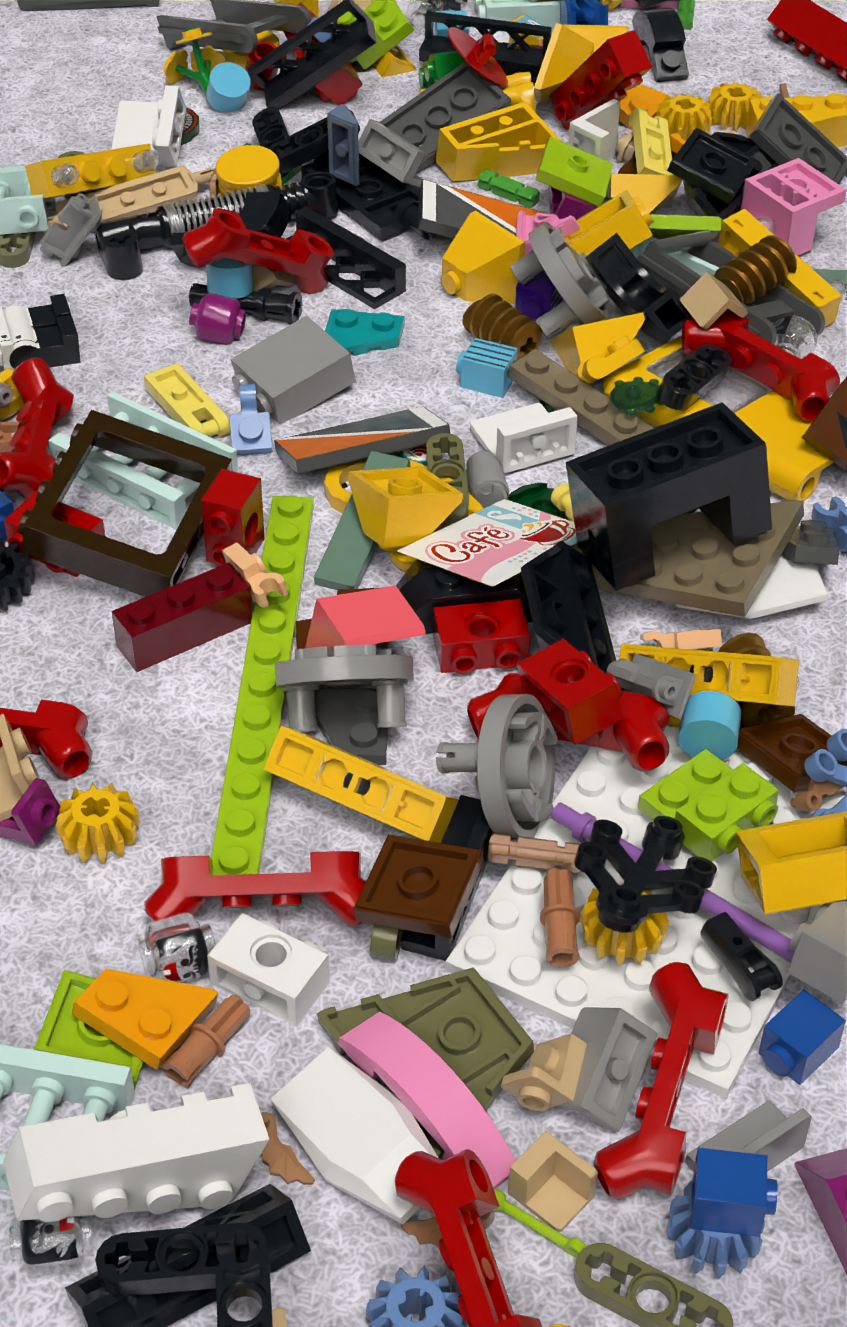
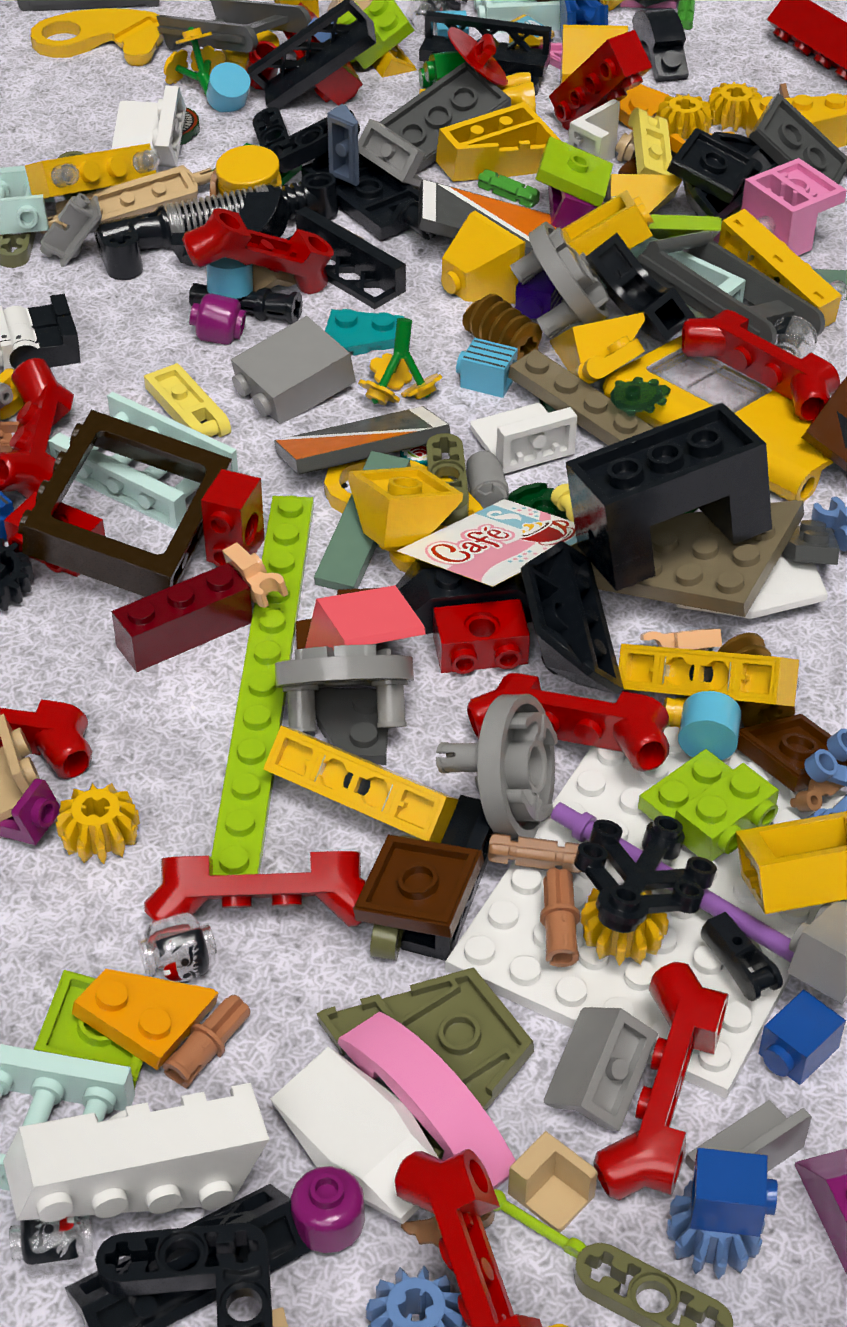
(129, 28): none -> yellow animal
(250, 429): plate -> none
(269, 968): white brick -> none
(281, 1157): medium nougat piece -> none
(328, 1209): none -> magenta head
(394, 371): none -> yellow plant
(528, 223): bright pink tile -> none
(550, 1075): tan bracket -> none
(563, 56): yellow slope -> none
(571, 690): red brick -> none
(655, 679): light grey hinge -> none
(694, 377): black beam -> none
(709, 300): tan panel -> none
(758, 269): pearl gold piece -> none

